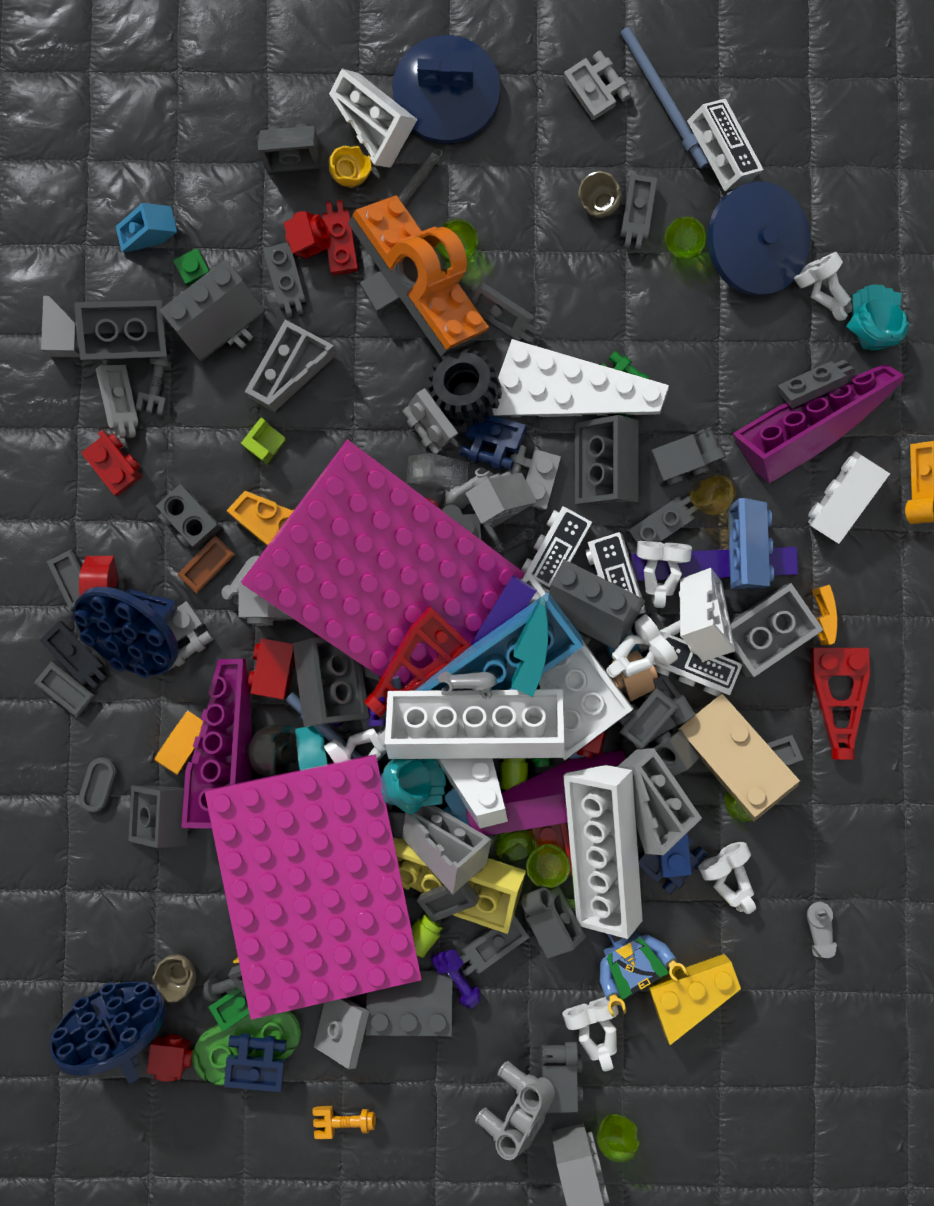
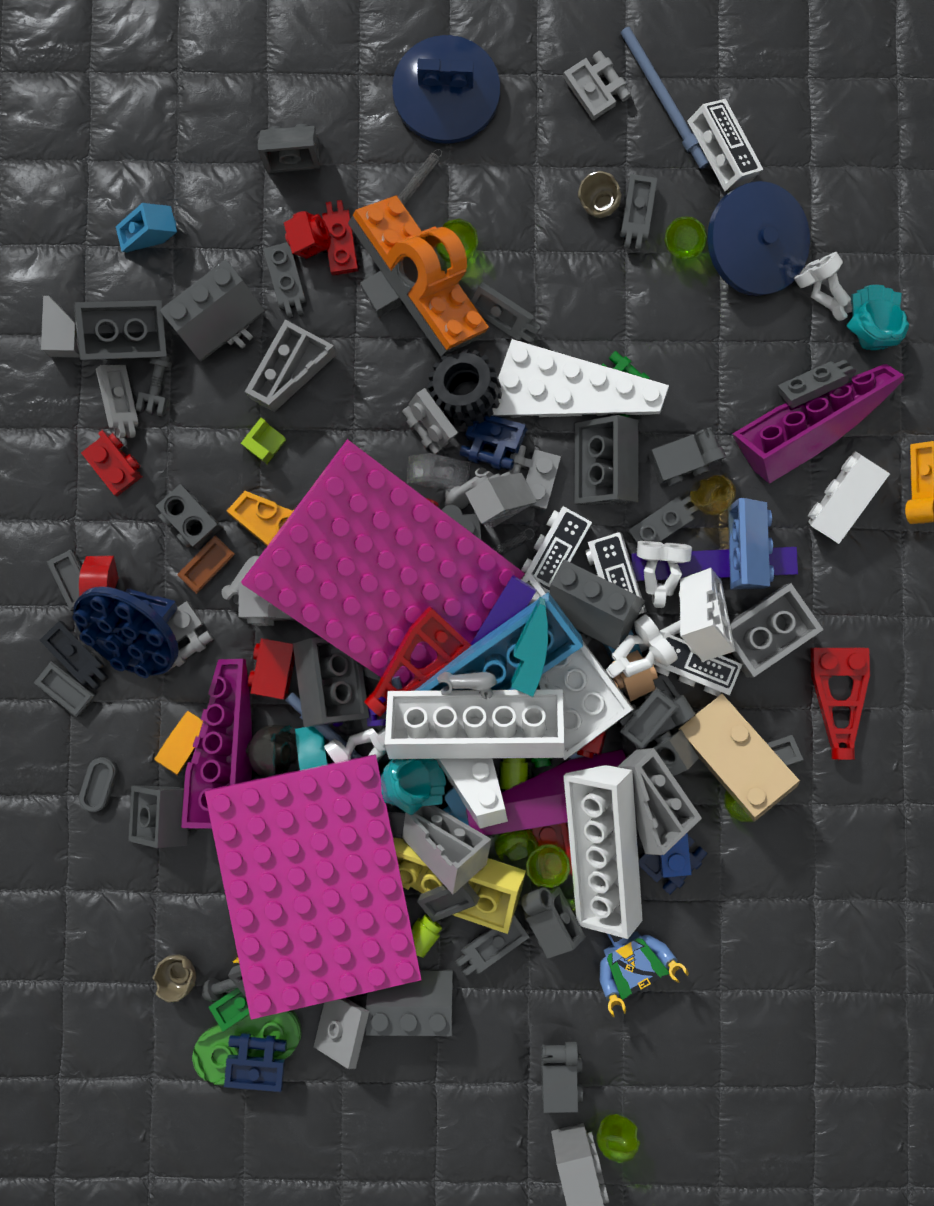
(108, 1029): dark blue bracket -> none
(169, 1057): red brick -> none
(191, 266): green plate -> none
(349, 166): yellow hair -> none
(365, 1121): light orange hinge -> none
(374, 116): white wedge -> none
(449, 963): dark purple hinge -> none
(524, 1116): light grey piece -> none
(582, 1016): white piece -> none
(695, 997): yellow wedge -> none
(719, 867): white piece -> none
(820, 923): light grey piece -> none
(828, 620): light orange slope -> none

